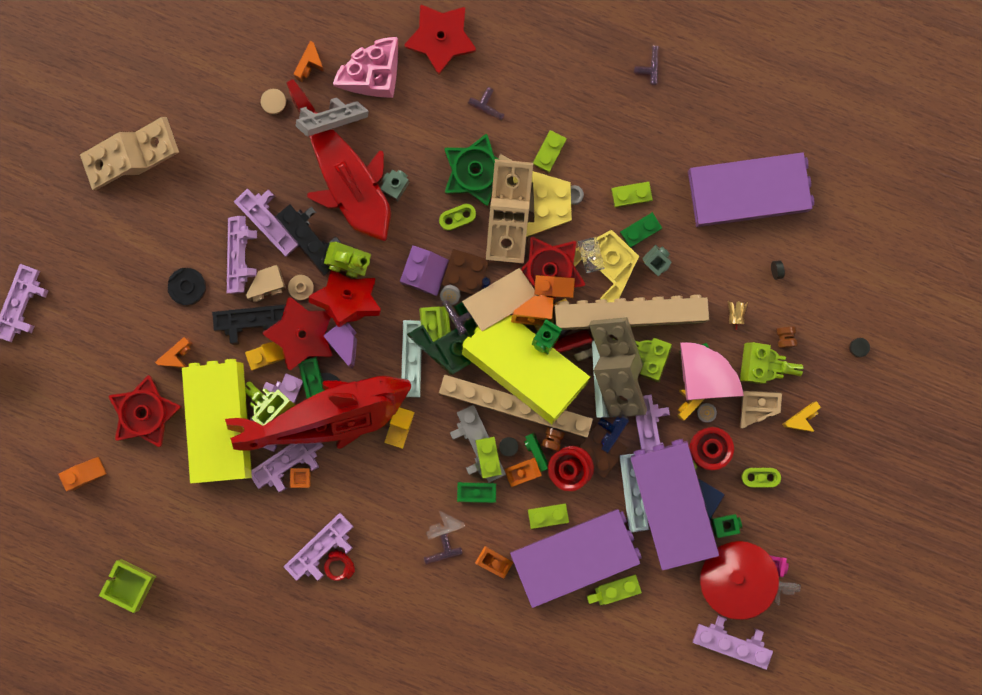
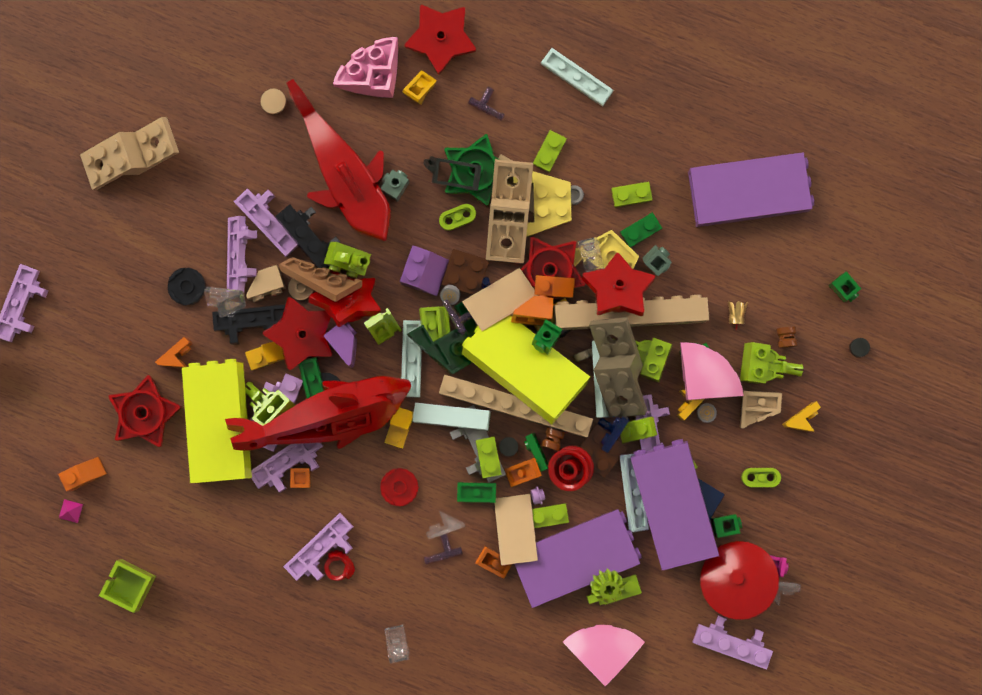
(70, 511): none -> dark pink slope
(225, 300): none -> clear slope
(309, 58): orange slope -> none
(320, 279): none -> medium nougat wing
(337, 116): light grey hinge -> none
(382, 326): none -> lime plate
(397, 644): none -> clear slope
(399, 487): none -> red tile
(419, 87): none -> yellow slope
(433, 165): none -> pearl dark grey sword
(451, 416): none -> light aqua tile
(515, 529): none -> tan sticker
(537, 495): none -> lavender plate
(572, 341): red slope -> none
(577, 77): none -> light aqua tile
(604, 649): none -> bright pink brick
(607, 585): none -> lime gear
(618, 287): none -> red plate
(639, 430): none -> lime plate
(653, 70): piece -> none
(723, 444): red wheel -> none
(777, 269): pearl dark grey tile -> none
(845, 280): none -> green brick

